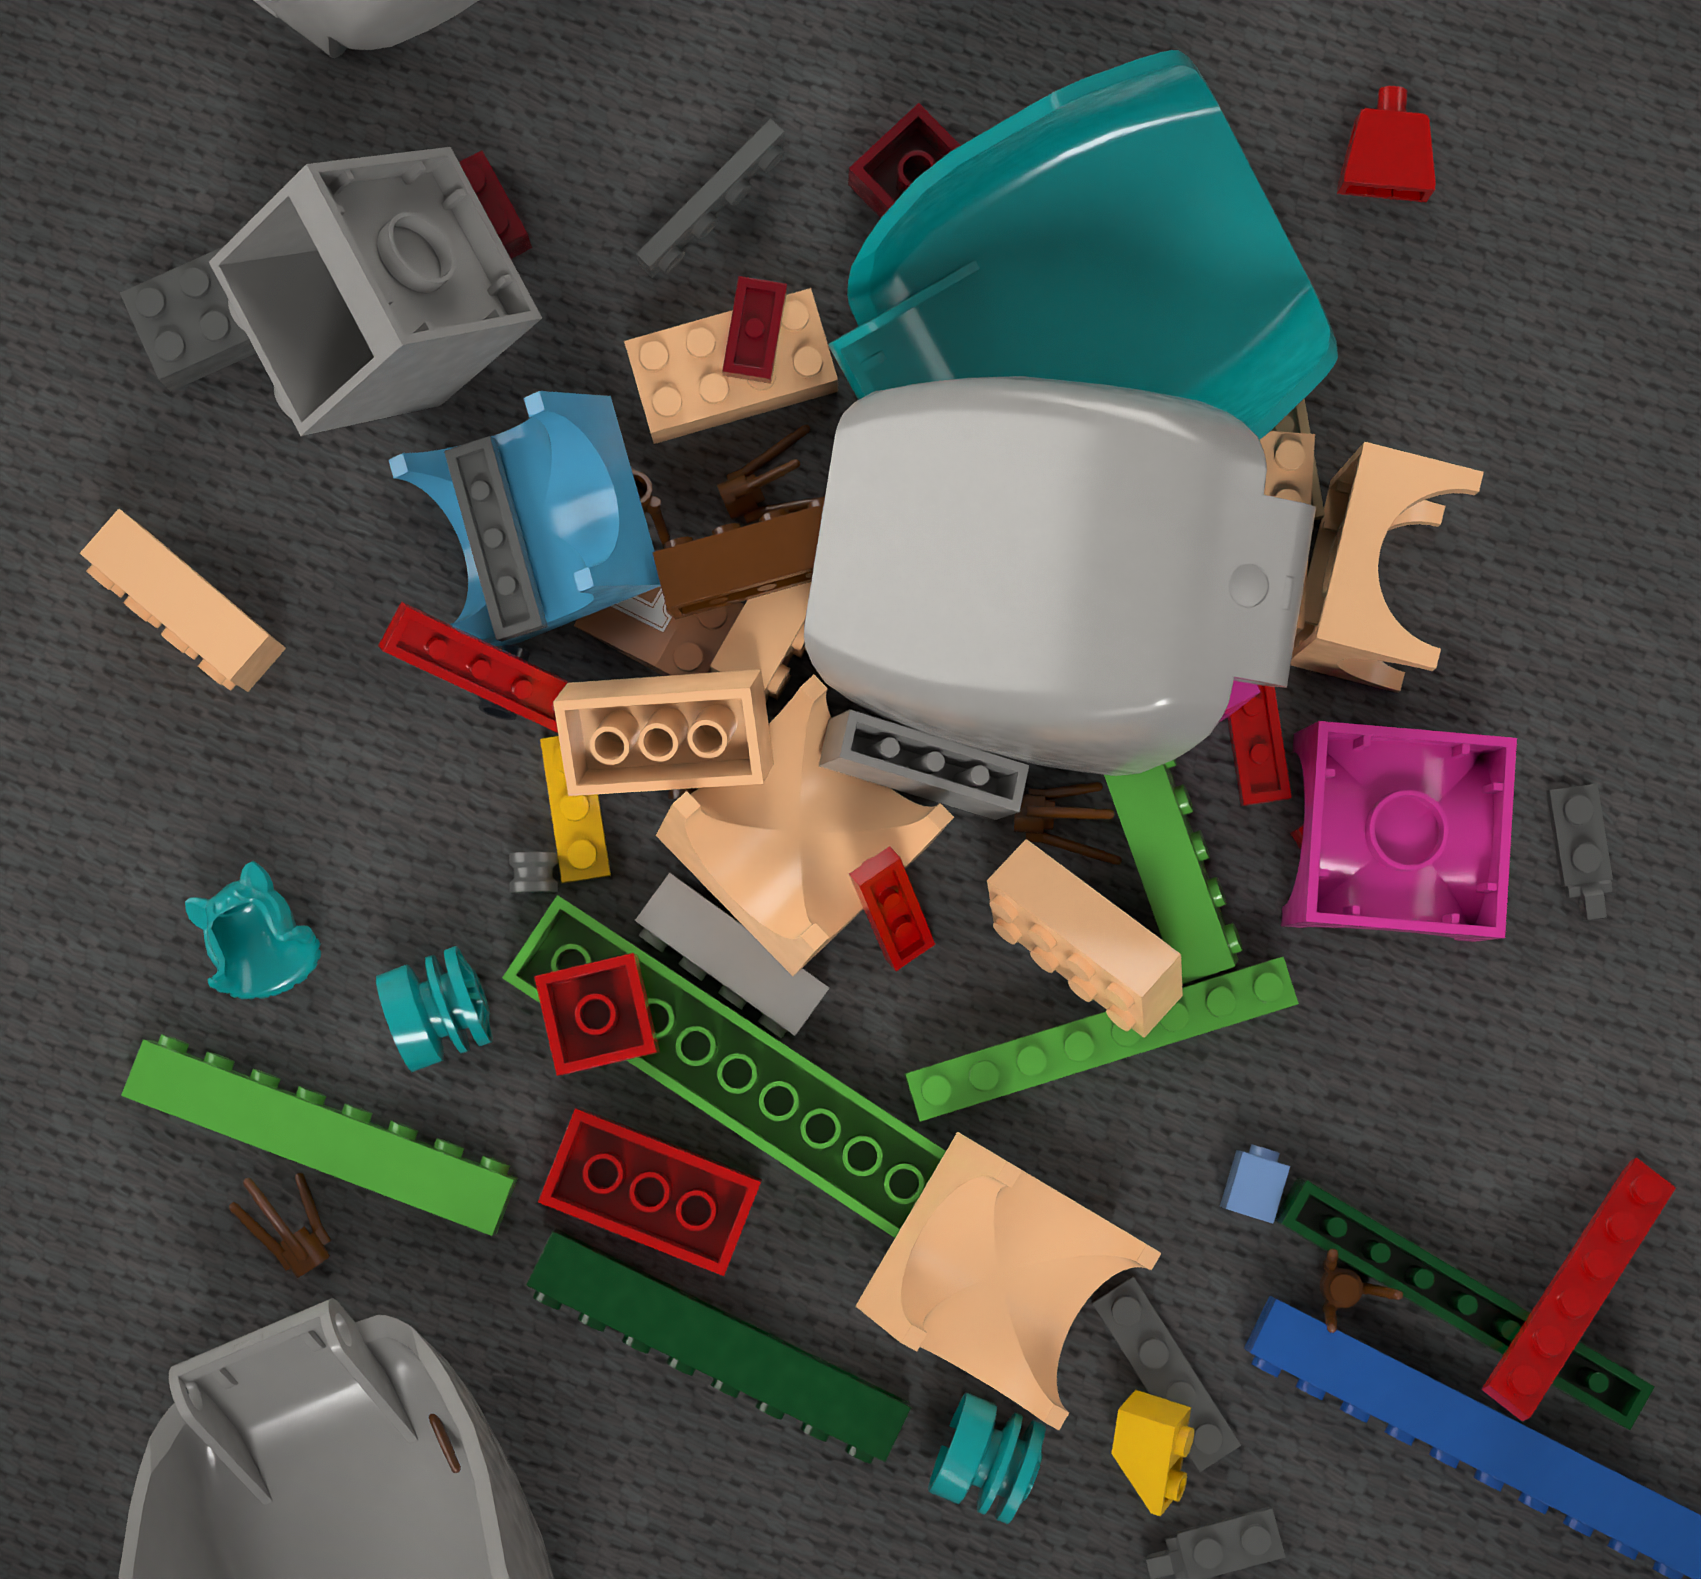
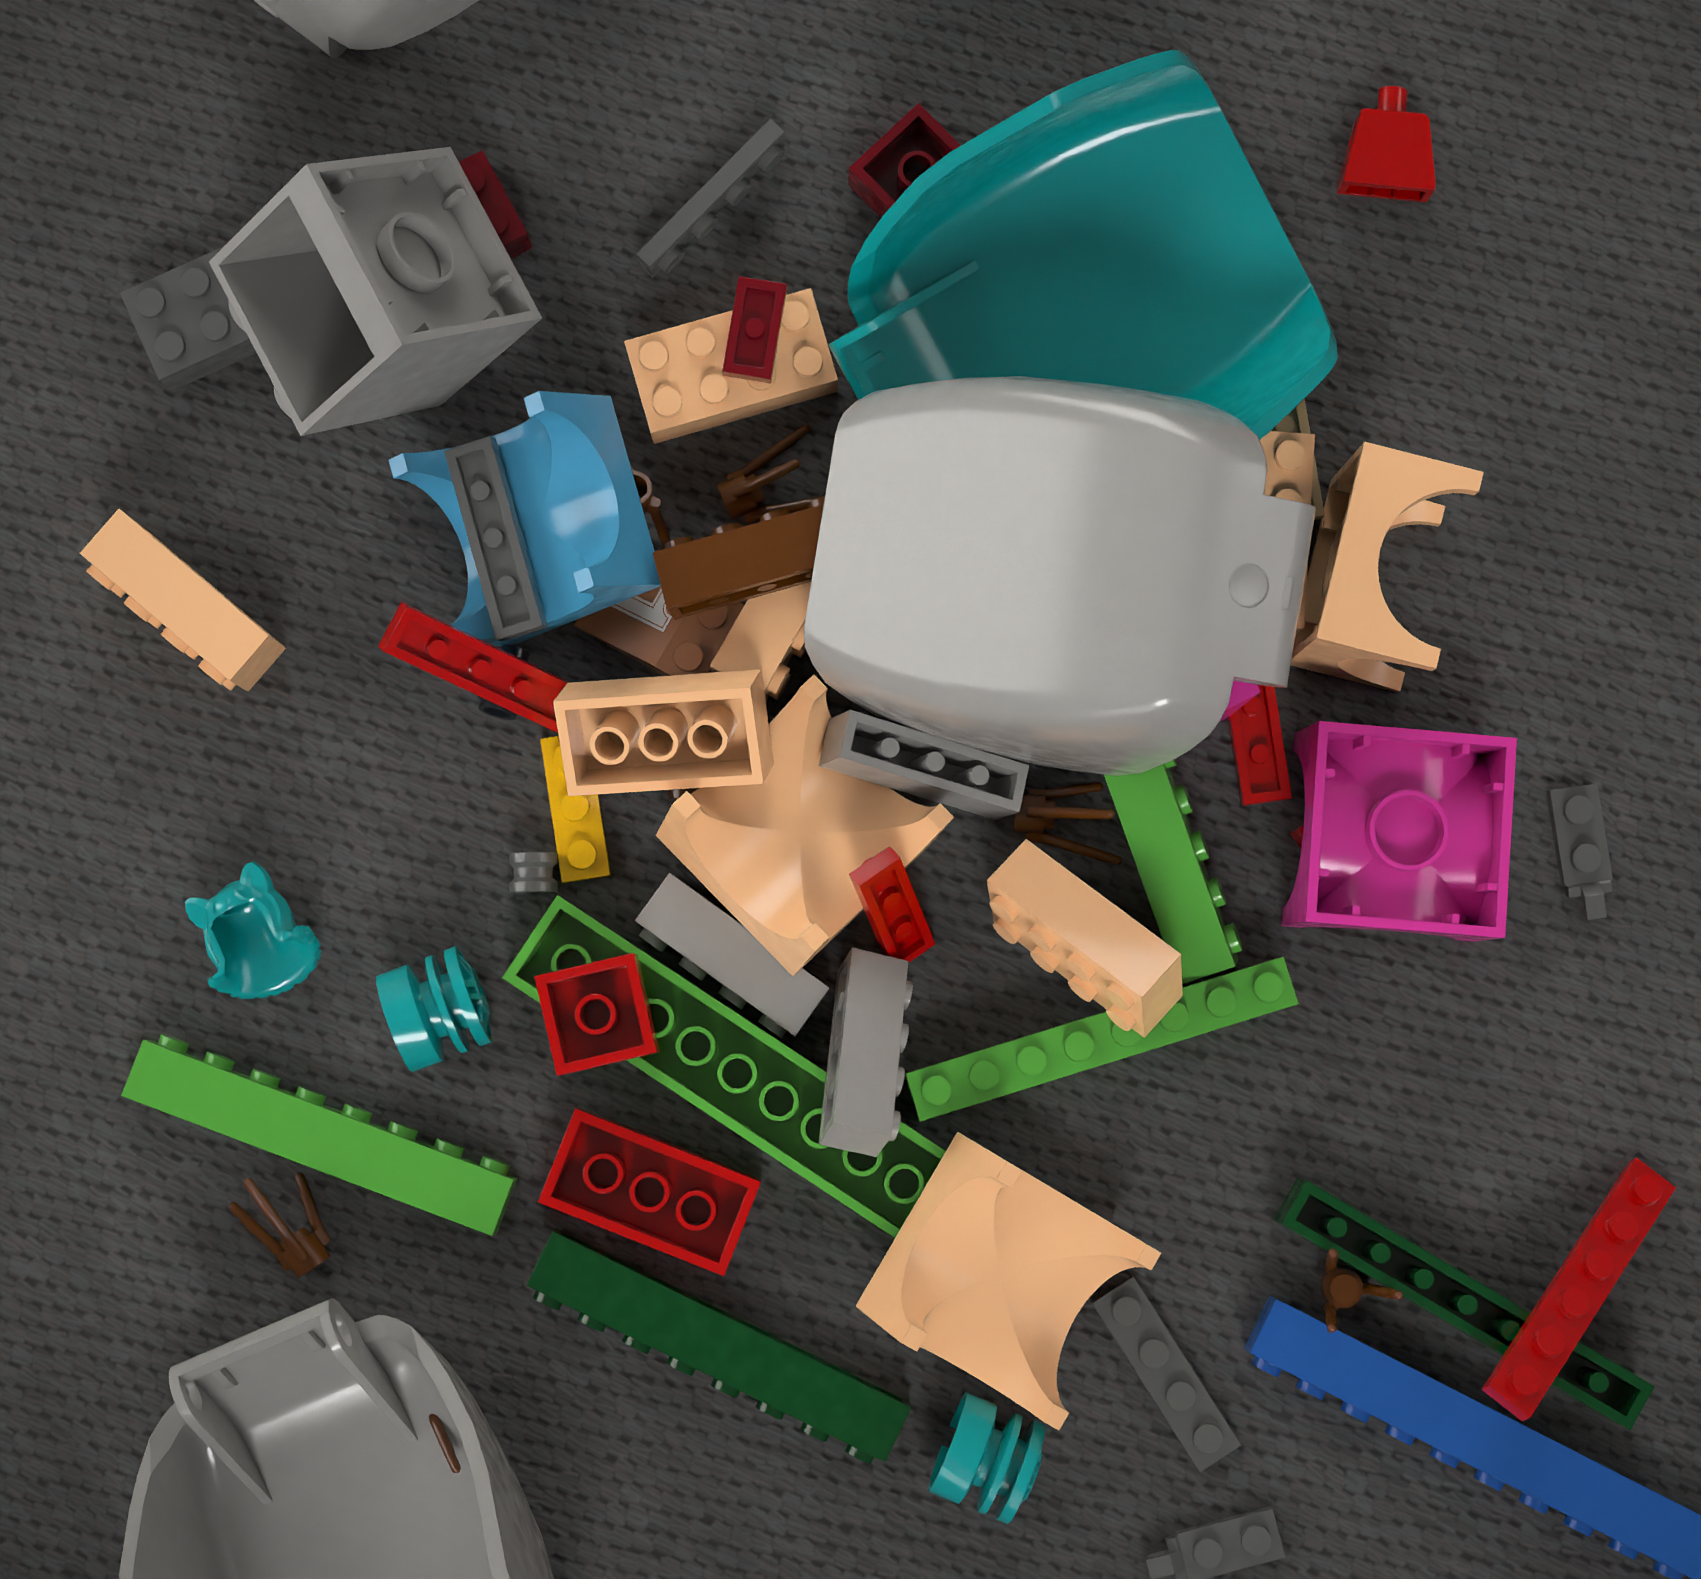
(865, 1053): none -> light grey brick
(1151, 1446): yellow slope -> none
(1255, 1184): medium blue brick -> none

